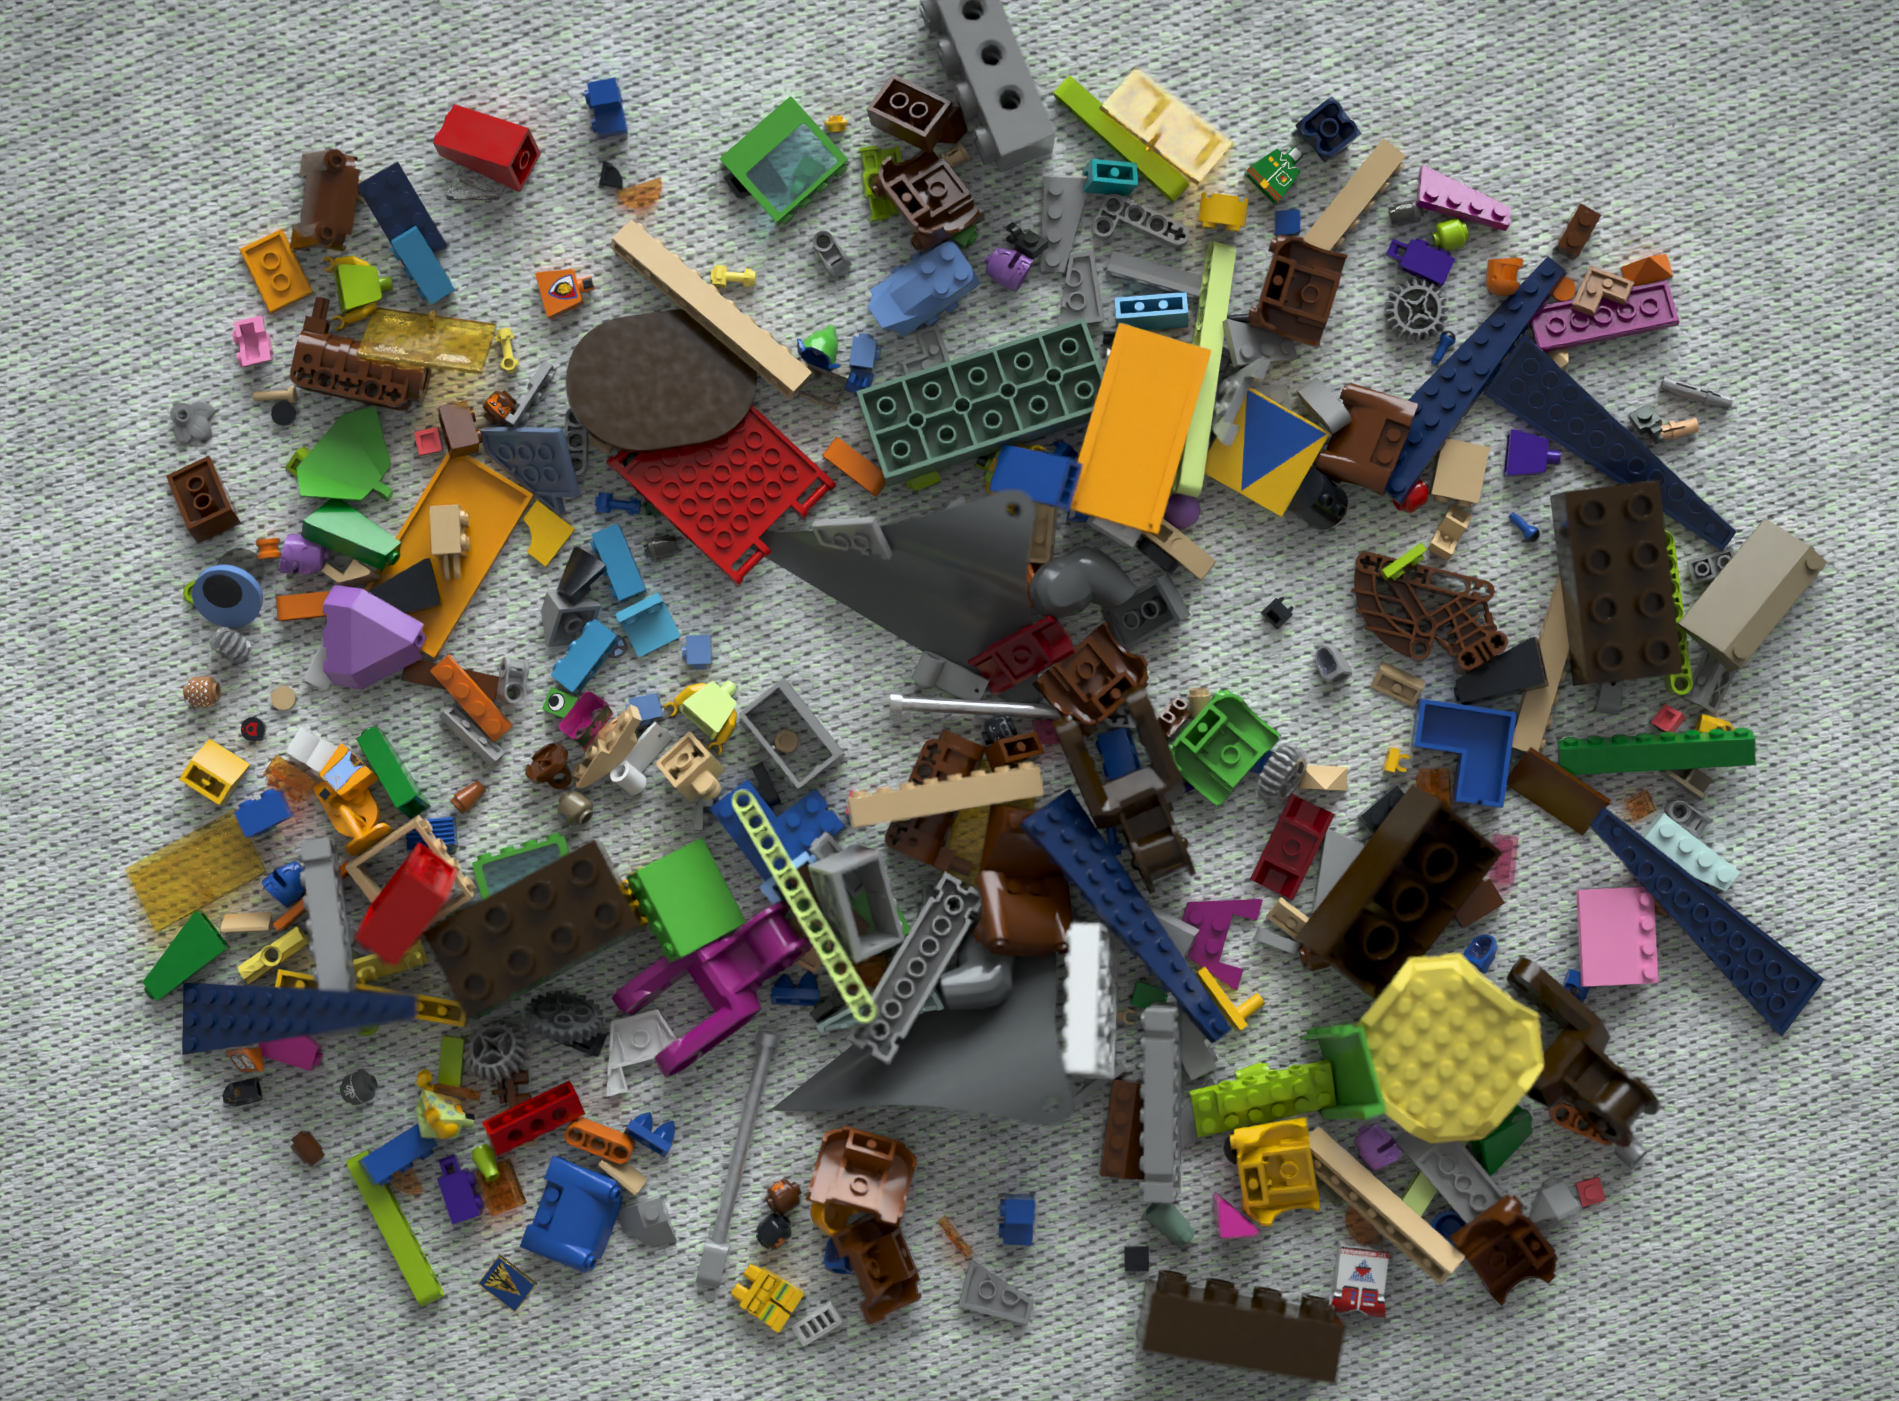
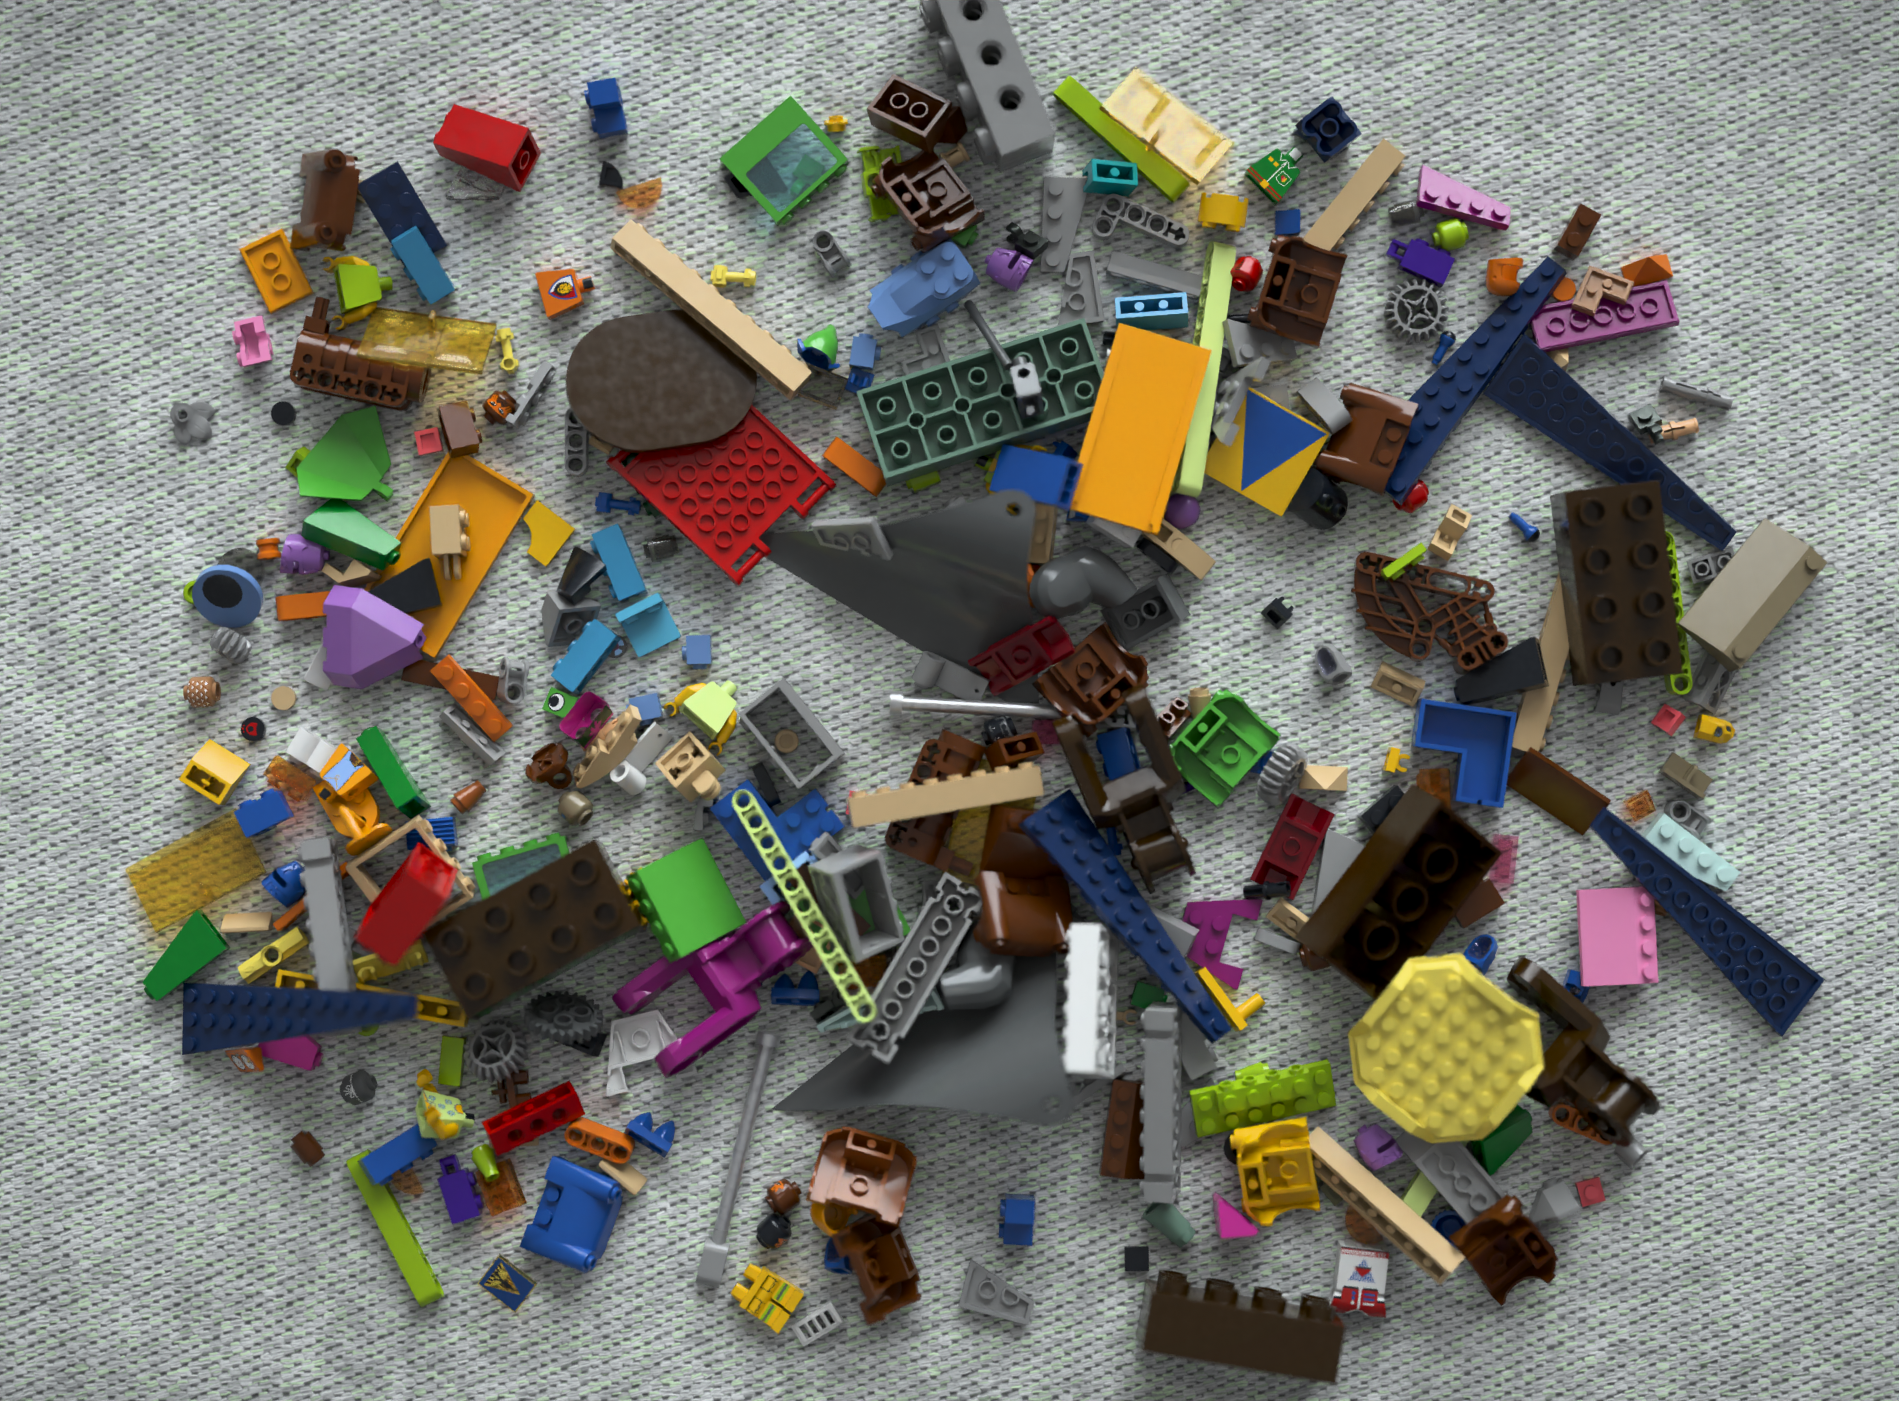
(203, 499): reddish brown slope -> none
(243, 1092): black rock -> none
(290, 395): tan piece -> none
(457, 1091): clear orange tile -> none
(536, 460): sand blue wing -> none
(648, 1221): light grey slope -> none
(955, 1236): clear orange tile -> none
(988, 334): none -> dark grey bar
(1026, 388): none -> torso
(1246, 273): none -> red head
(1268, 890): none -> black axle
(1352, 1072): bright green panel -> none
(1459, 473): tan brick -> none
(1527, 454): dark purple torso -> none
(1657, 752): green brick -> none

